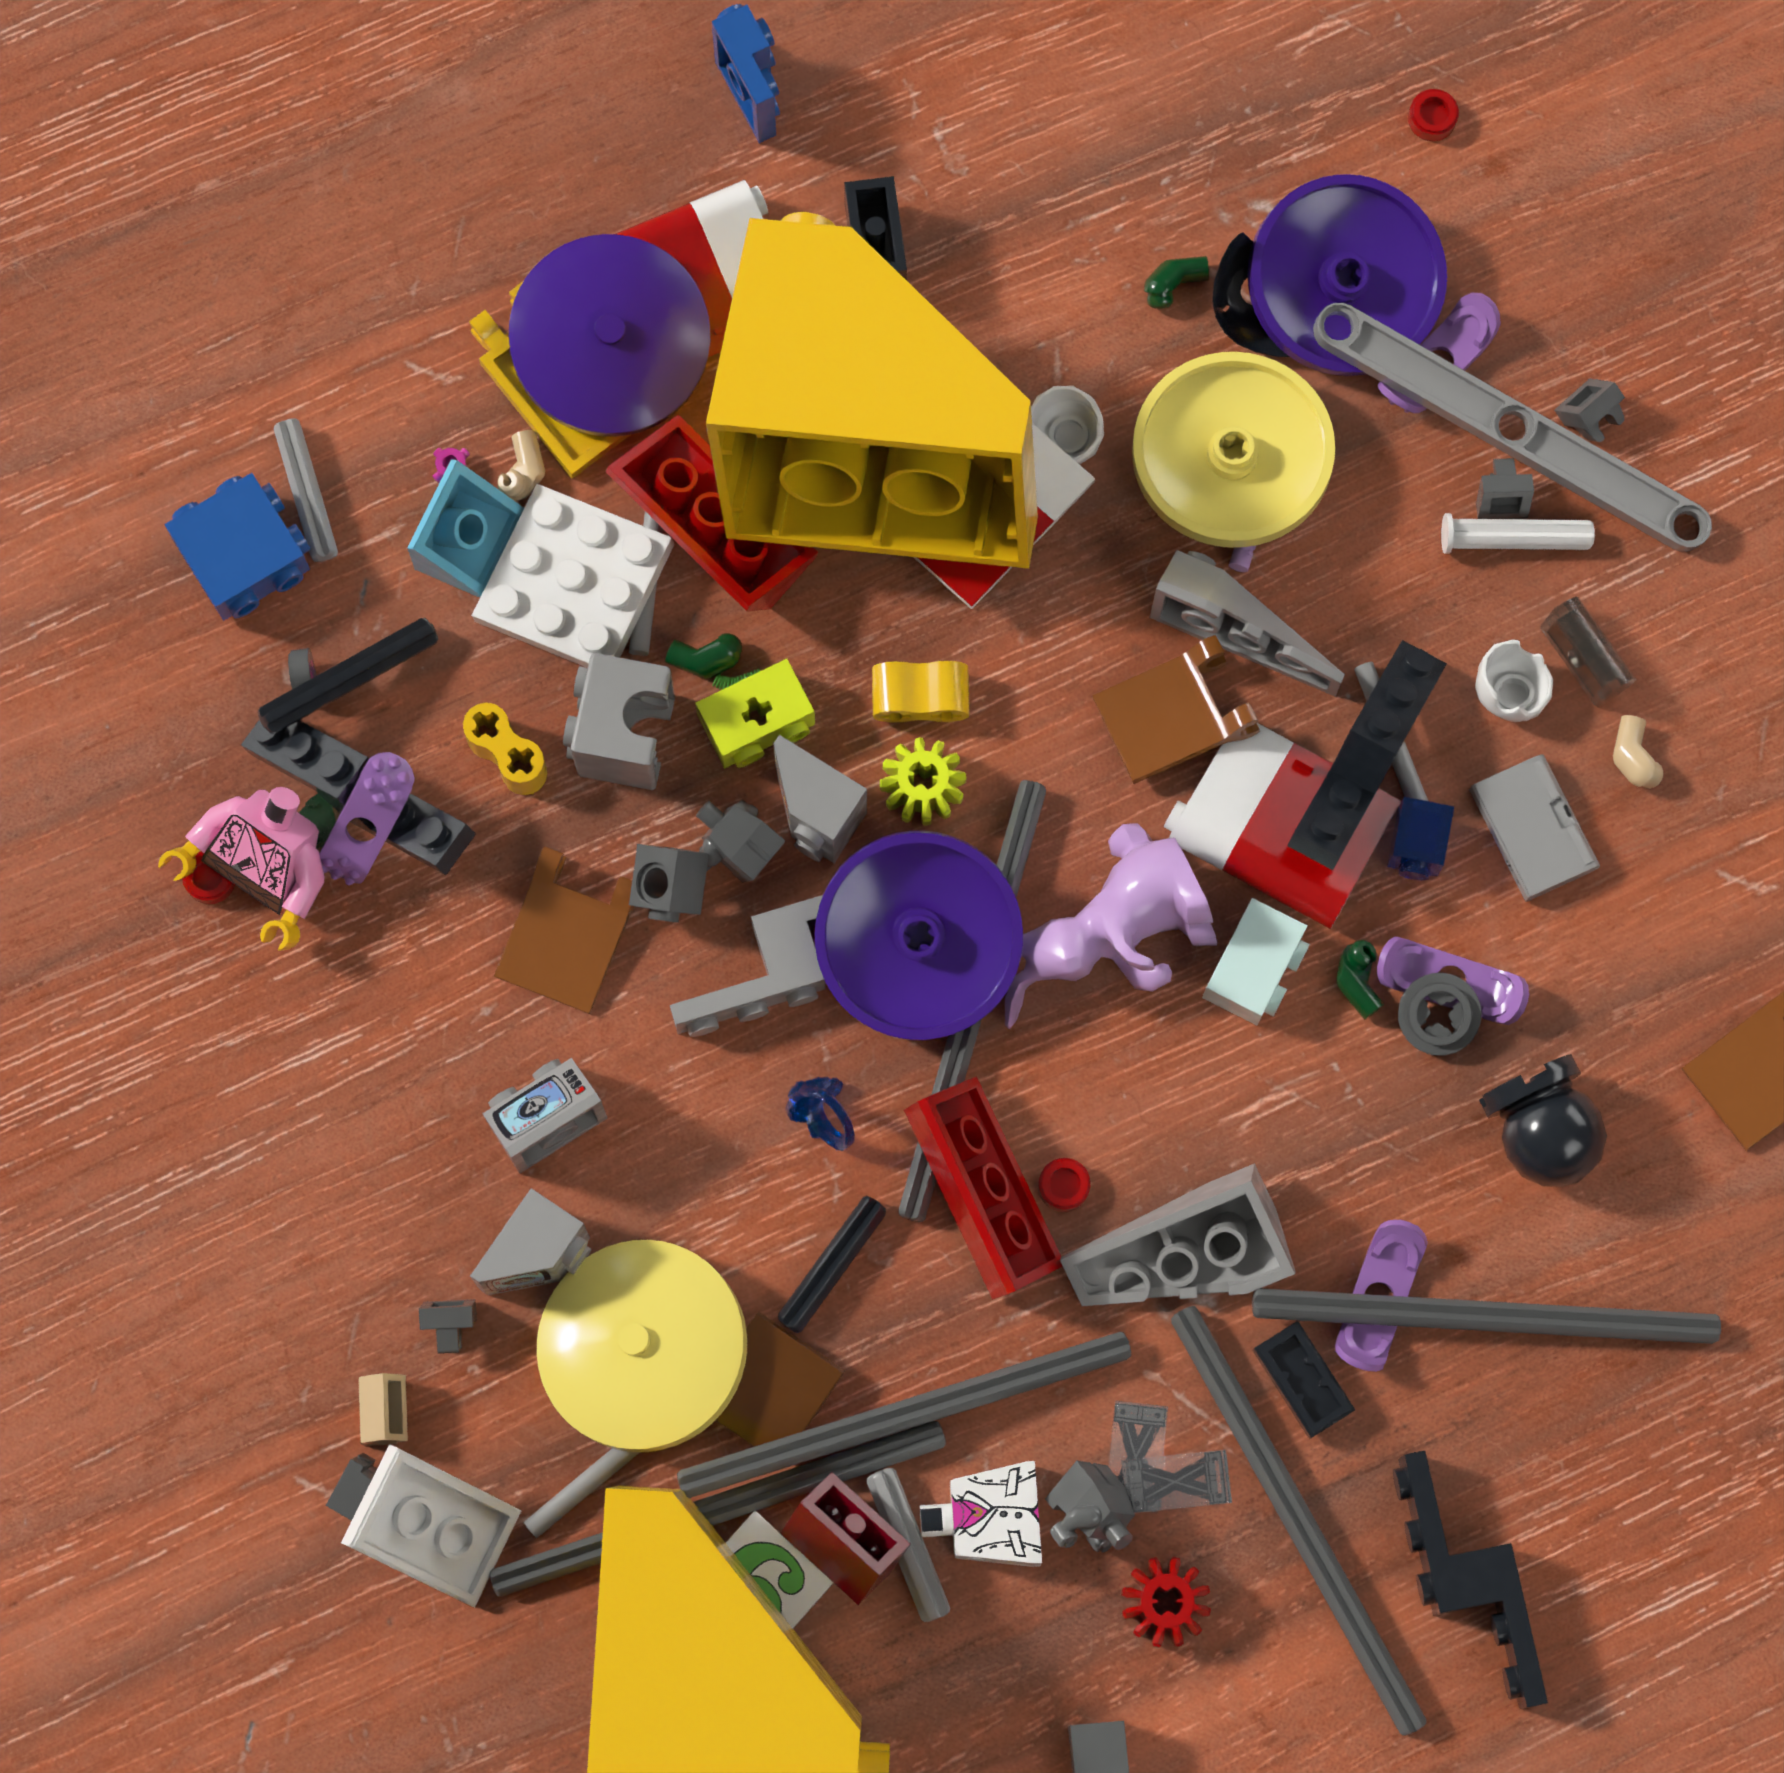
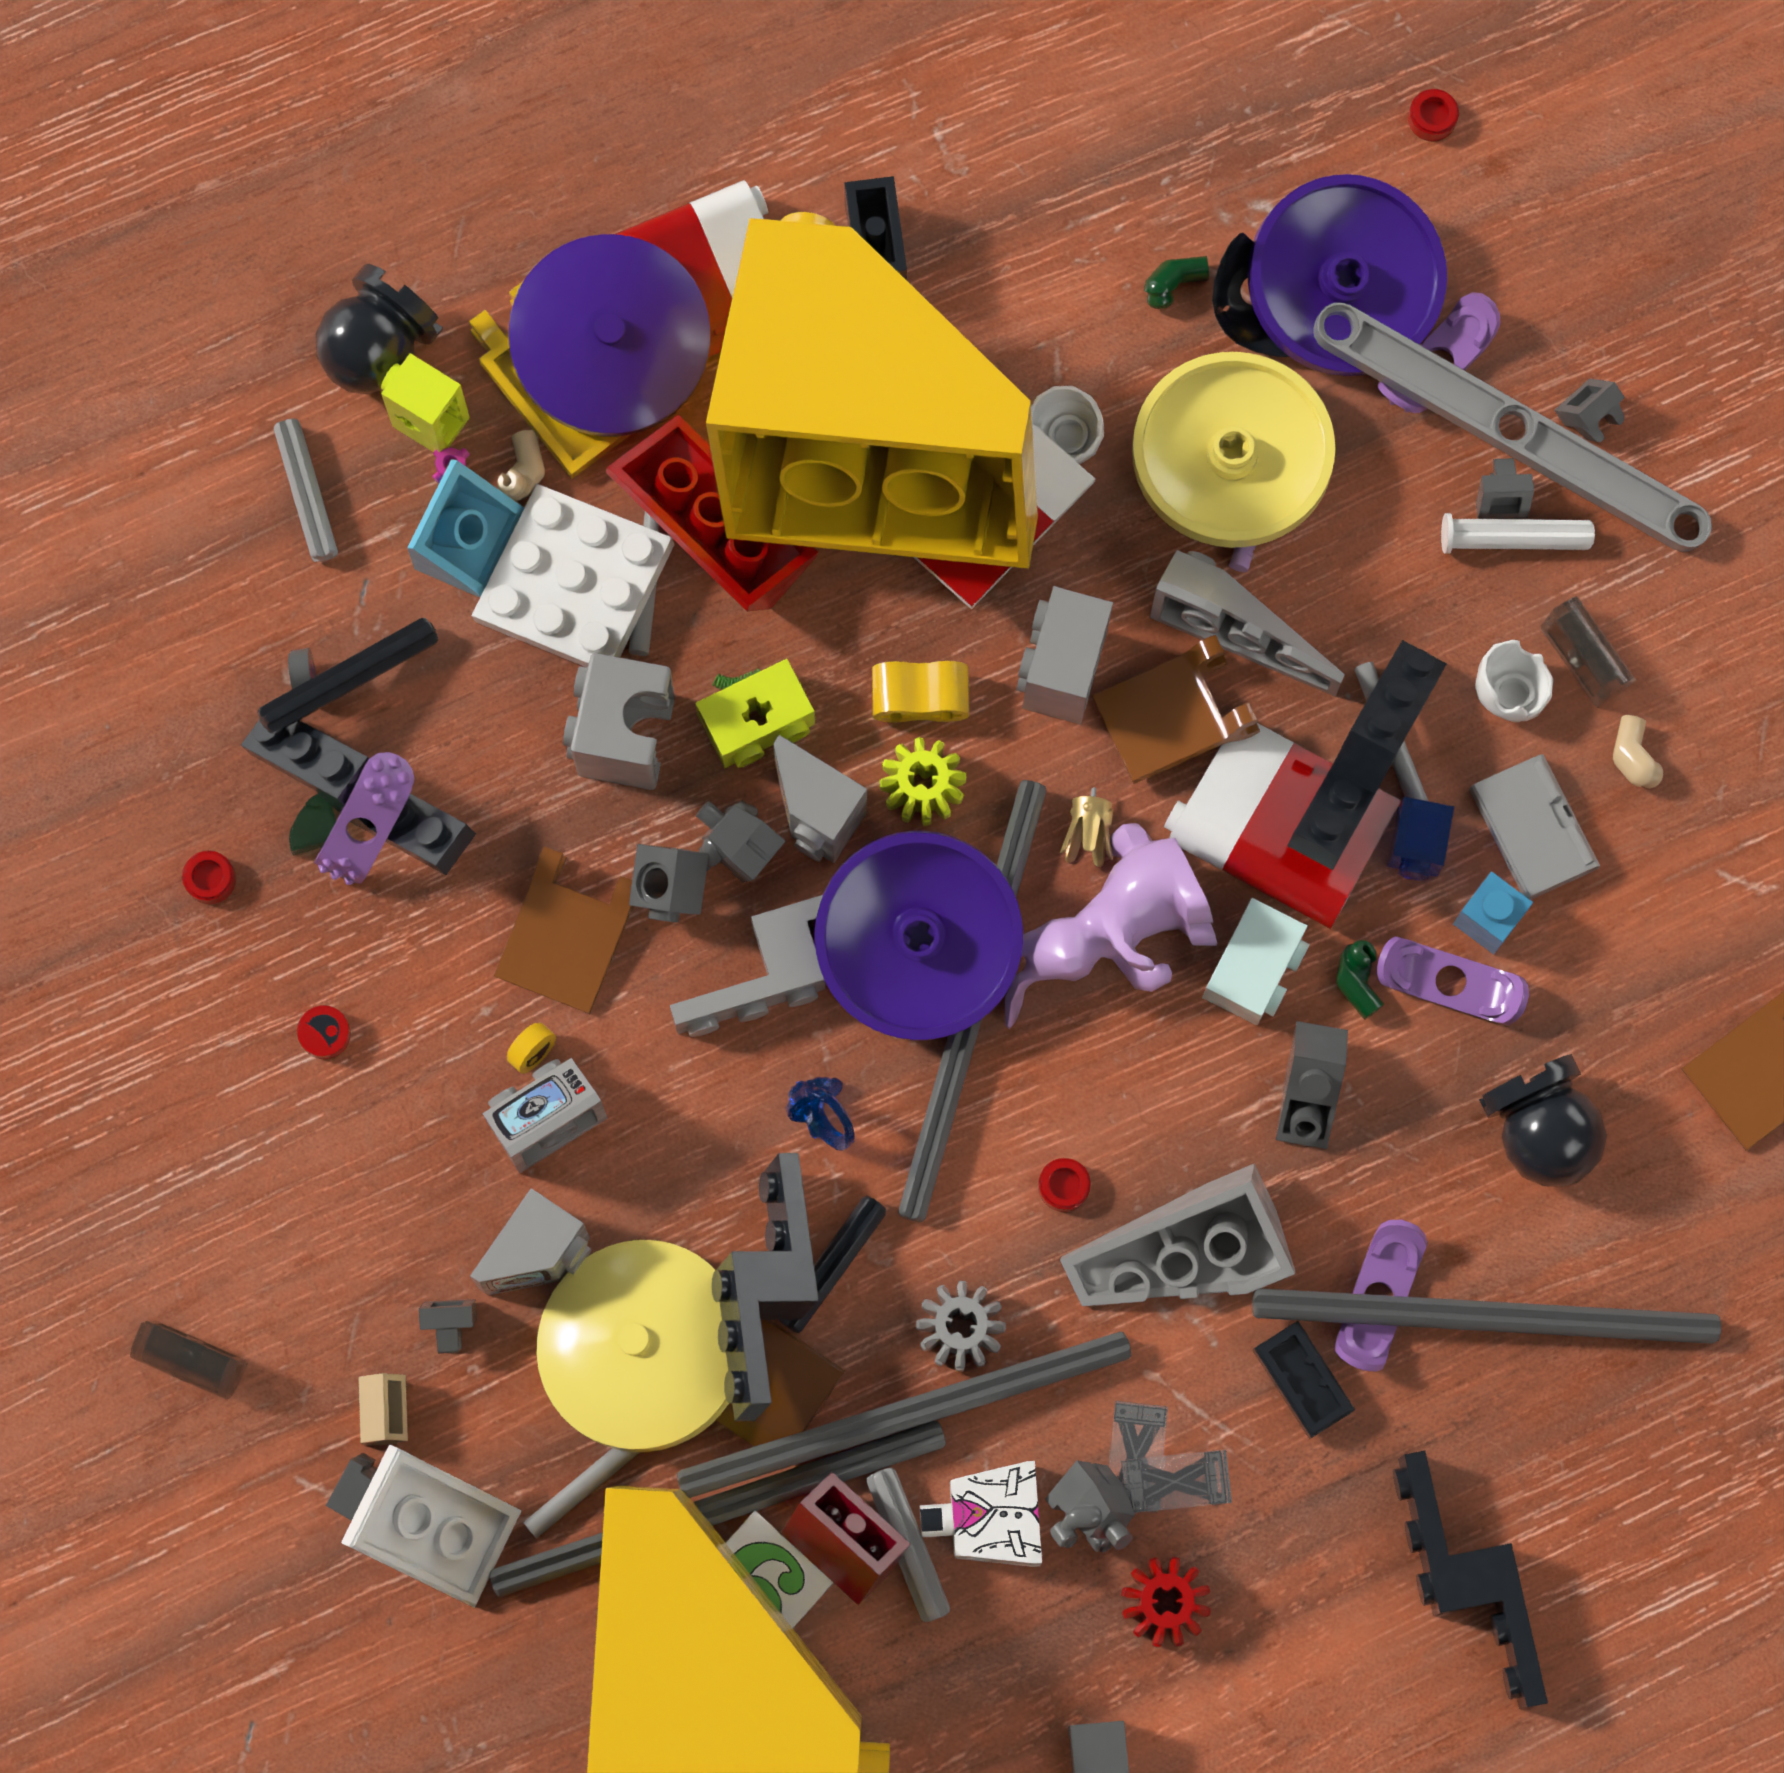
(188, 1358): none -> clear smoke brick
(239, 545): blue brick -> none
(263, 851): bright pink torso -> none
(323, 1032): none -> red tile
(372, 332): none -> black tile
(424, 403): none -> neon yellow brick
(505, 748): yellow axle -> none
(531, 1047): none -> yellow tile
(708, 660): dark green arm -> none
(746, 63): blue plate -> none
(765, 1287): none -> bracket
(966, 1309): none -> light grey gear
(984, 1187): red slope -> none
(1068, 648): none -> light grey brick
(1091, 823): none -> pearl gold piece
(1299, 1521): dark grey axle -> none
(1312, 1084): none -> dark grey slope
(1436, 1038): dark grey gear -> none
(1492, 913): none -> dark azure brick

